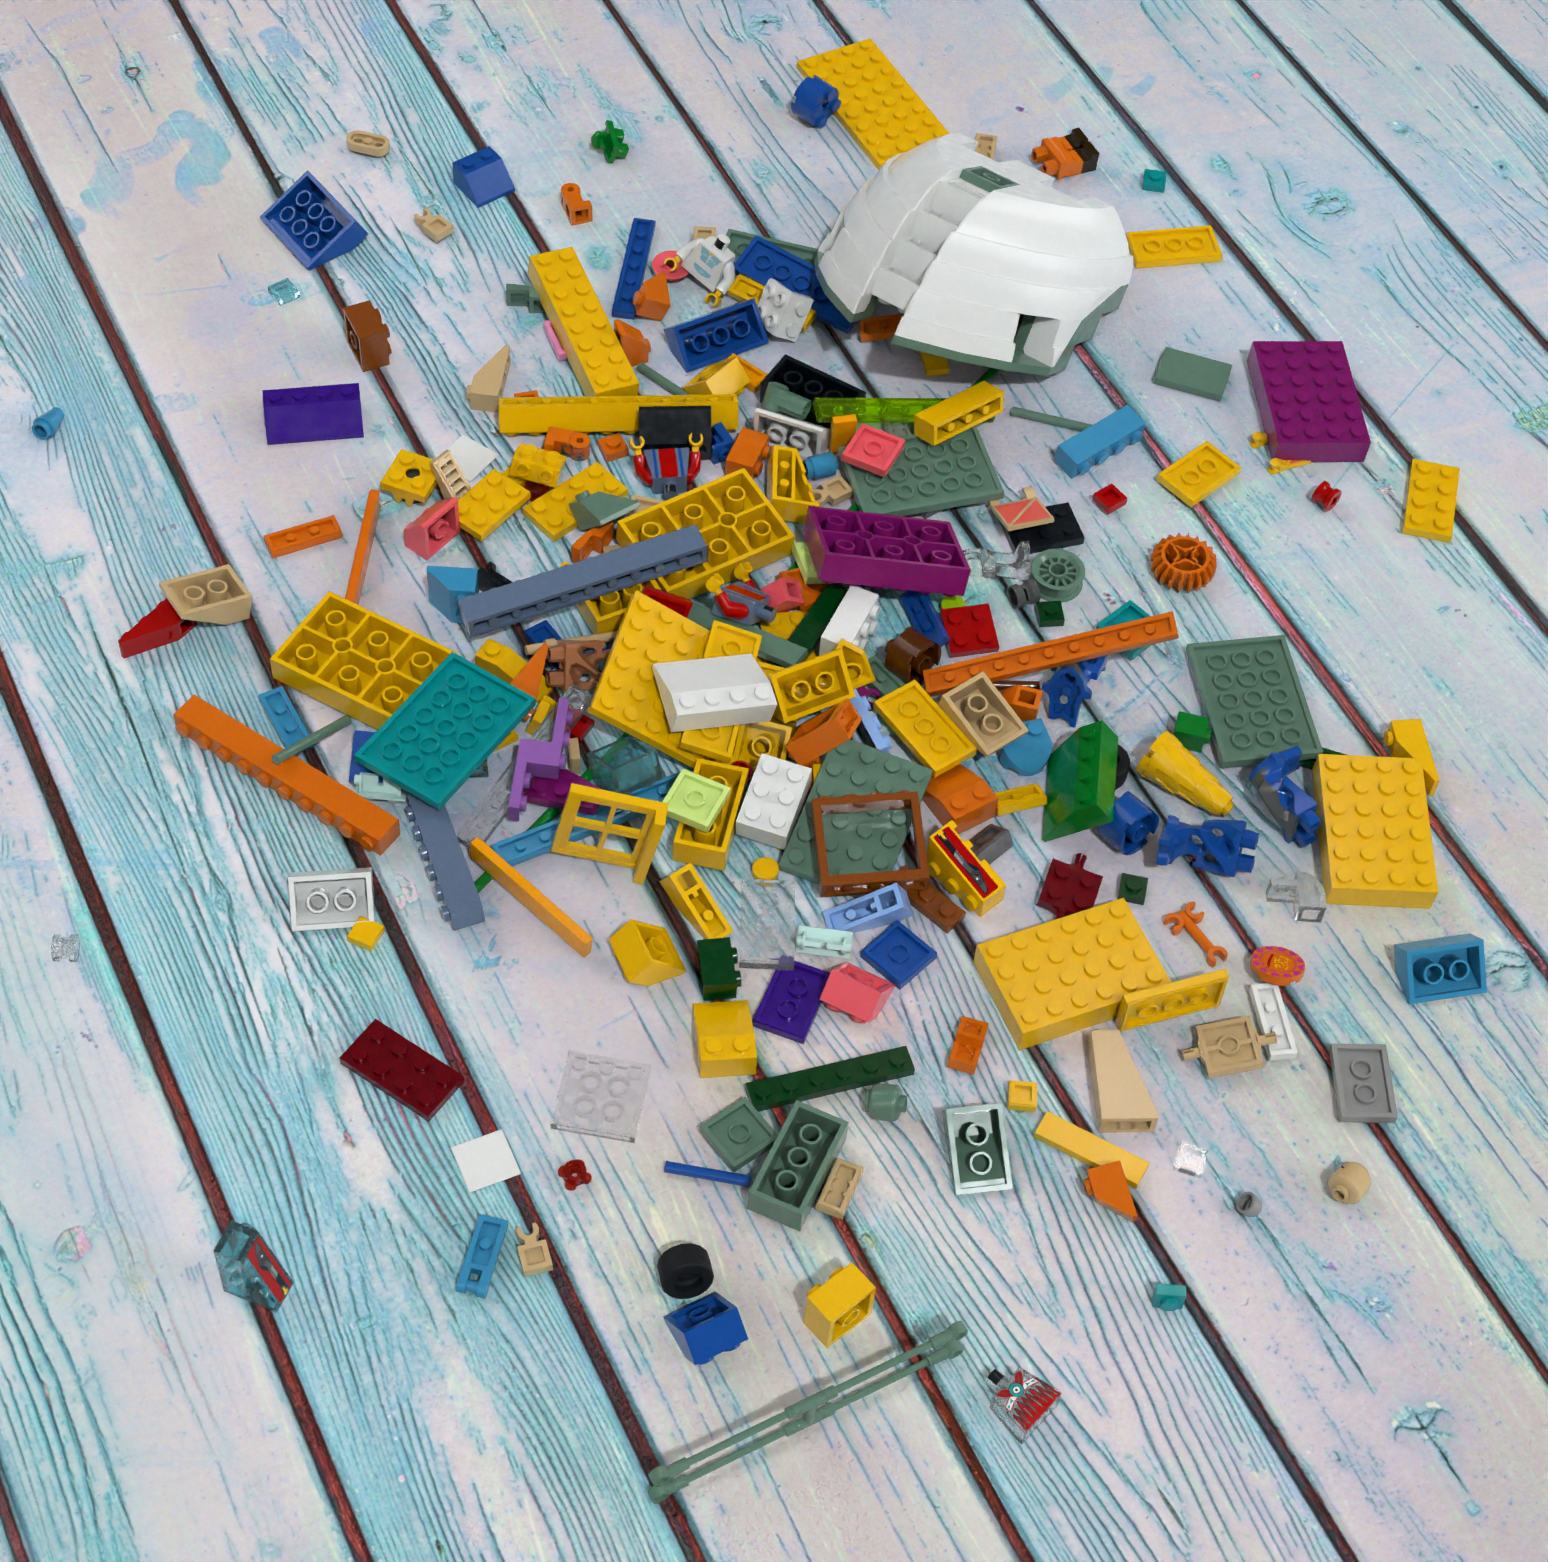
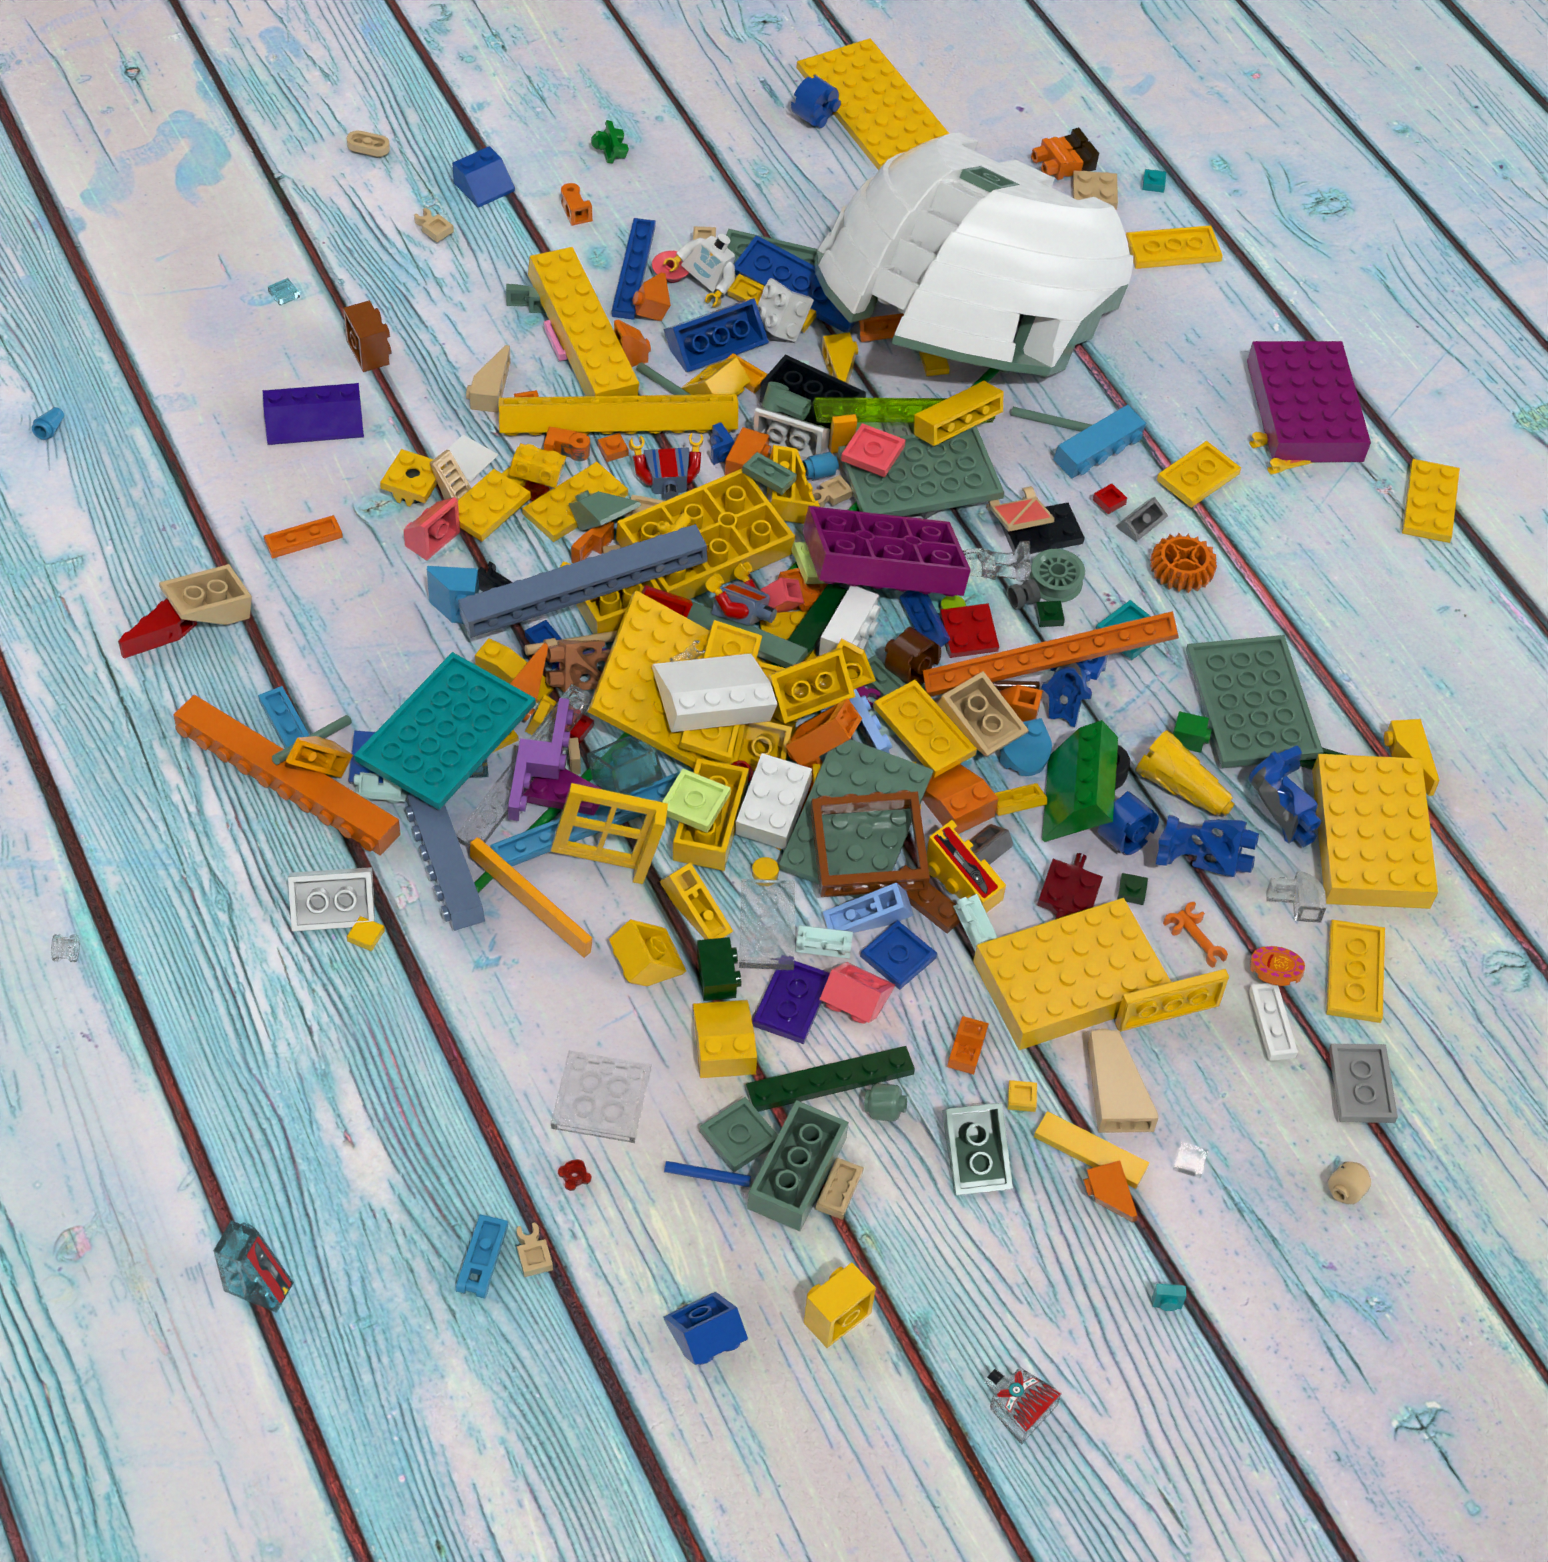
(313, 223): blue slope -> none
(319, 755): none -> light orange slope
(355, 660): yellow brick -> none
(364, 547): orange tile -> none
(402, 1070): dark red plate -> none
(485, 1160): white sticker -> none
(661, 1475): sand green bar -> none
(664, 527): none -> yellow arm
(671, 425): black slope -> none
(685, 1271): black tyre -> none
(690, 652): none -> clear hand
(769, 473): none -> sand green plate
(839, 355): none -> yellow slope
(975, 920): none -> light aqua hinge
(986, 145): tan plate -> none
(1096, 184): none -> tan plate
(1142, 519): none -> flat silver slope
(1192, 374): sand green tile -> none
(1229, 1047): tan plate -> none
(1249, 1204): light grey hinge -> none
(1326, 495): red wheel -> none
(1356, 971): none -> yellow tile
(1441, 968): dark azure slope -> none

